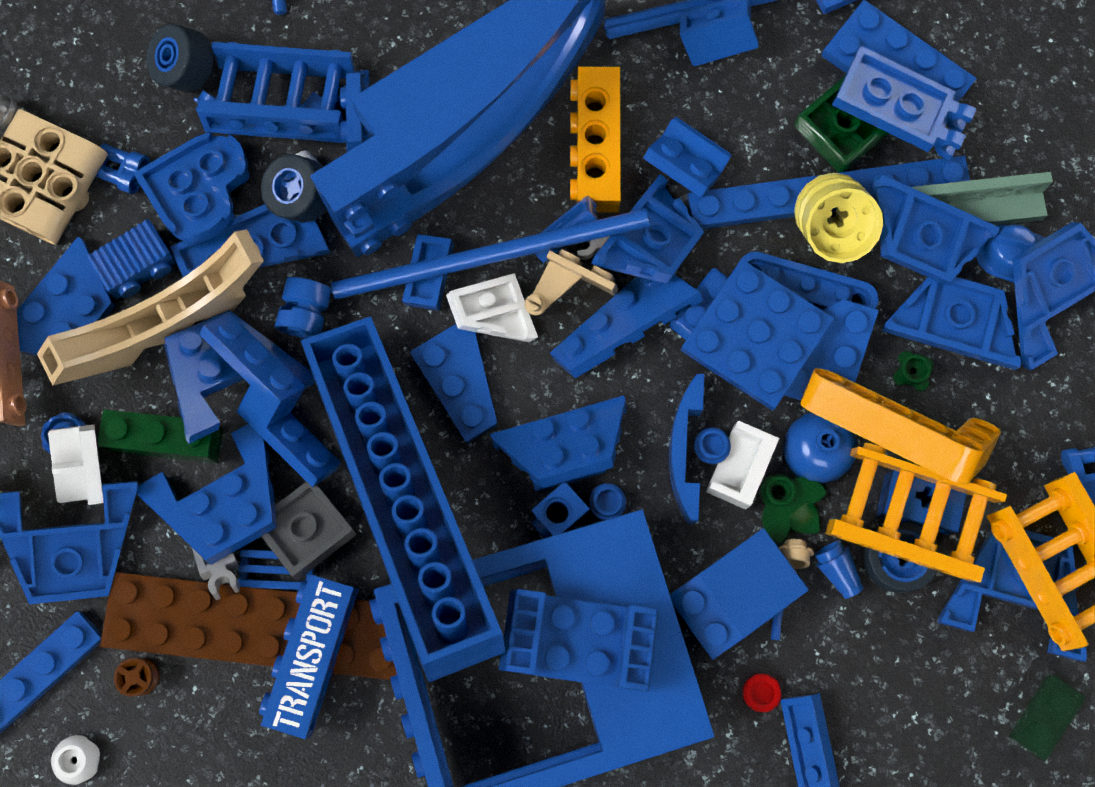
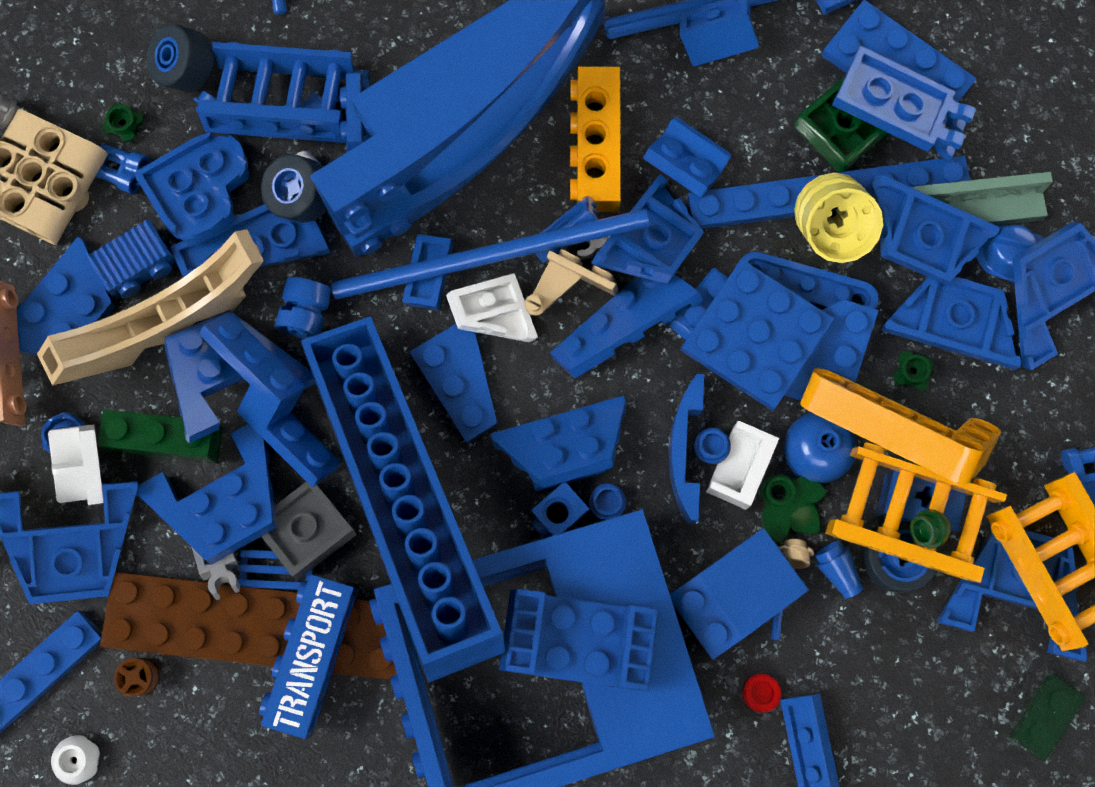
(116, 115): none -> dark green plate
(930, 528): none -> dark green plate

